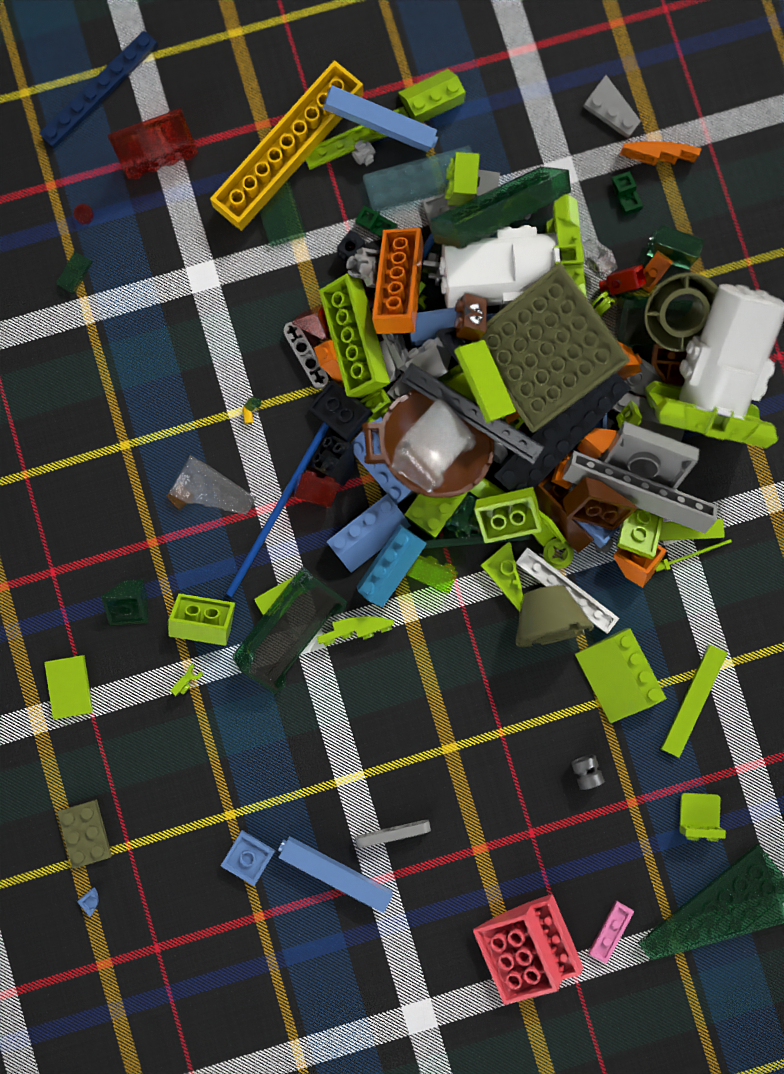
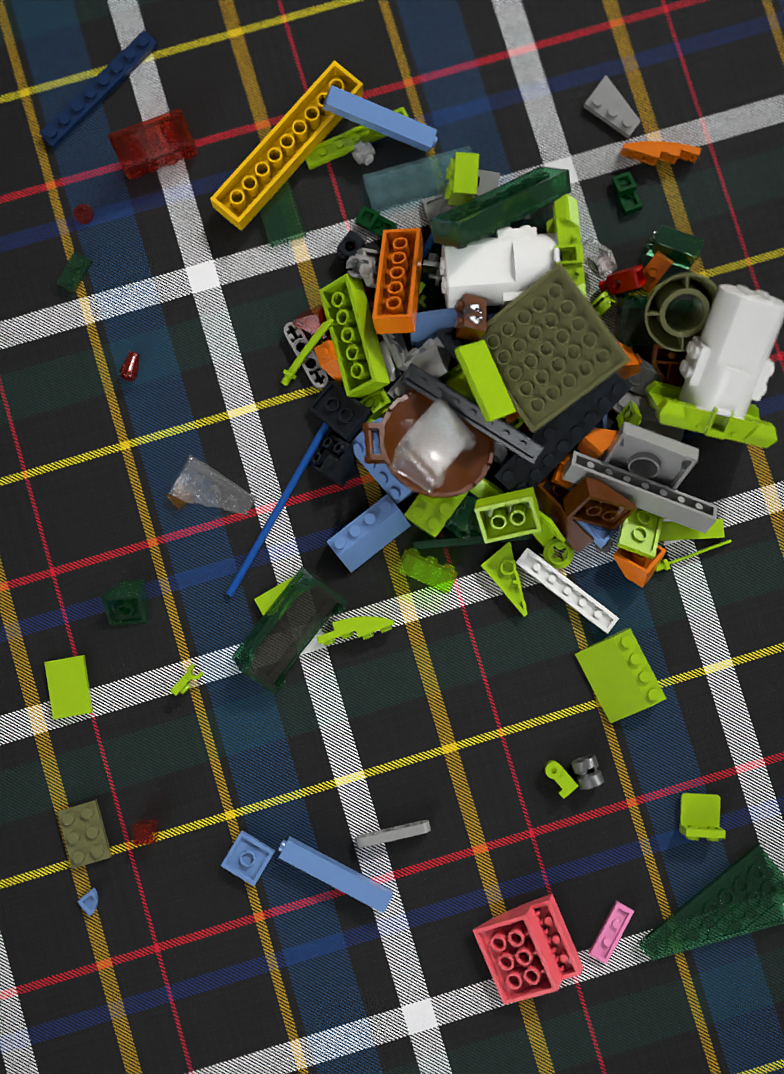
(130, 367): none -> clear red cone
(145, 832): none -> clear red brick
(201, 619): lime slope -> none
(248, 408): arm -> none
(290, 374): none -> lime sword
(315, 489): clear red slope -> none
(390, 566): dark azure slope -> none
(433, 96): lime slope -> none
(550, 617): olive cone -> none
(562, 778): none -> lime leg
(694, 700): lime tile -> none

